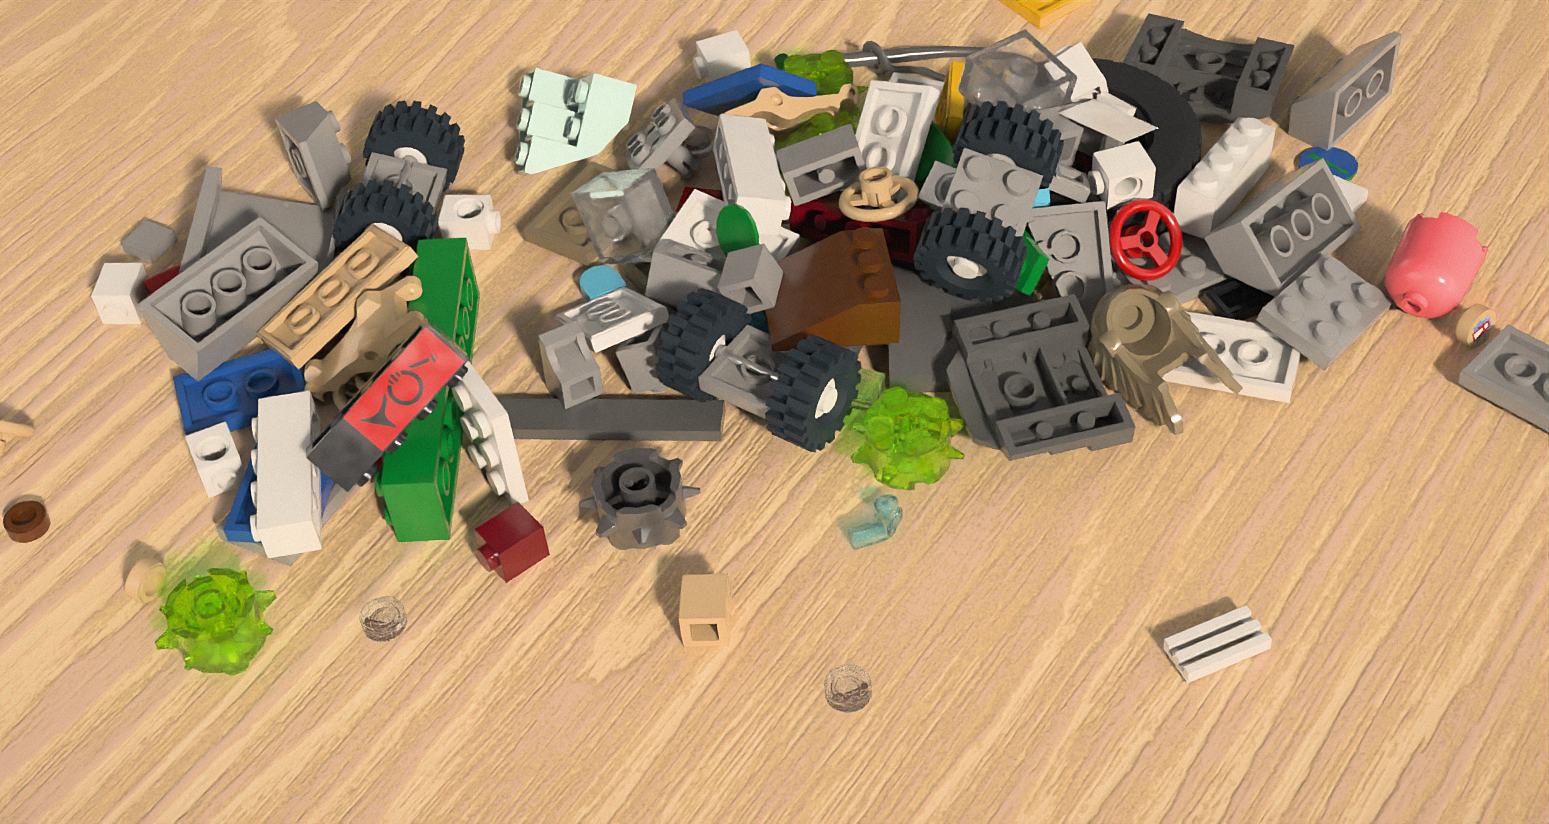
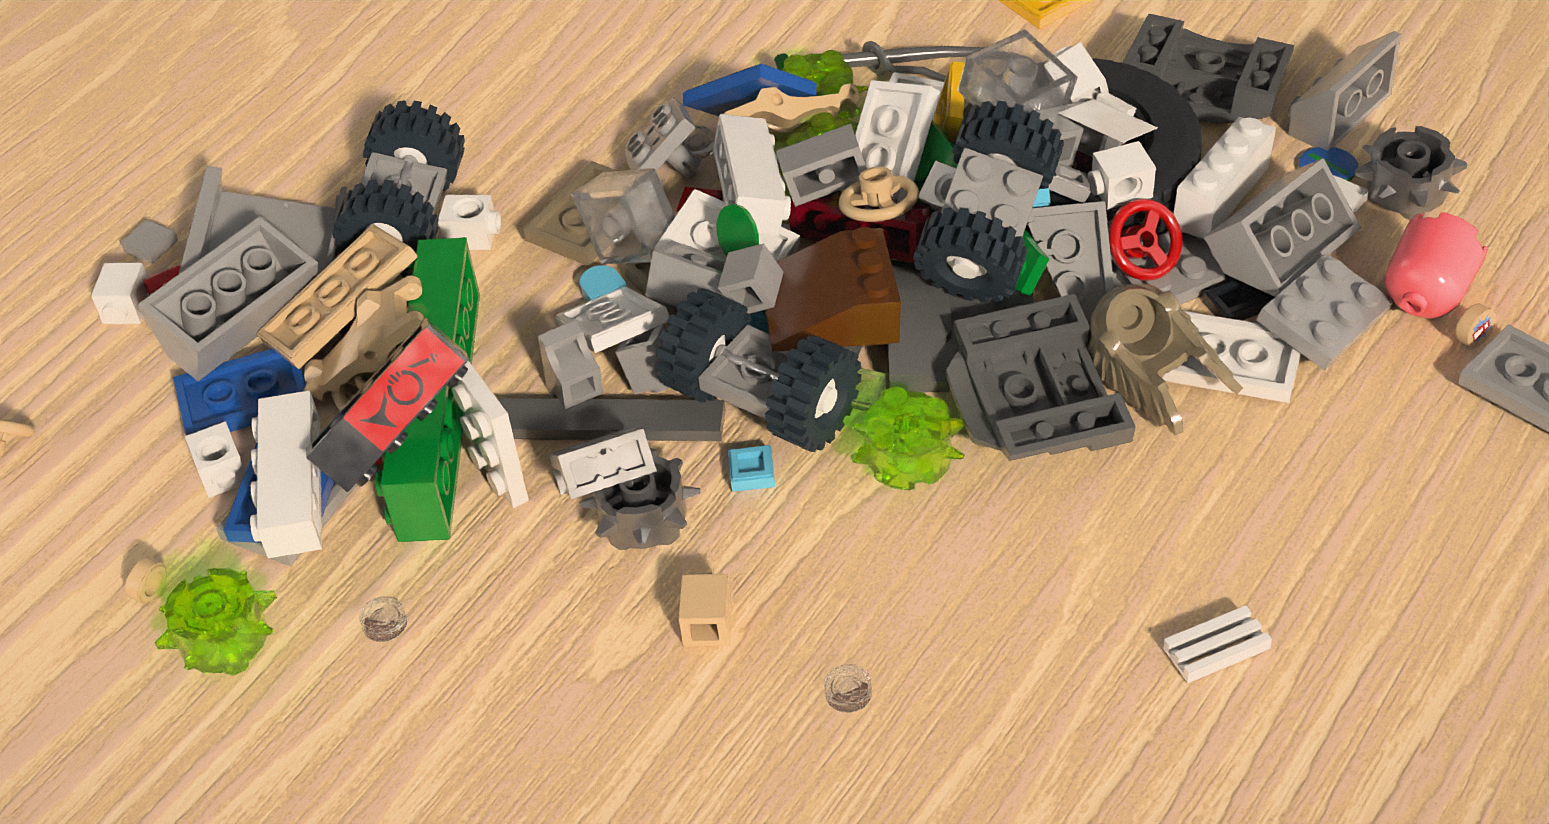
(26, 521): reddish brown tile -> none
(315, 151): light grey slope -> none
(511, 542): dark red brick -> none
(568, 118): light aqua brick -> none
(602, 462): none -> panel
(721, 56): white brick -> none
(751, 468): none -> medium azure tile
(882, 525): clear light blue arm -> none
(1410, 171): none -> flat silver brick

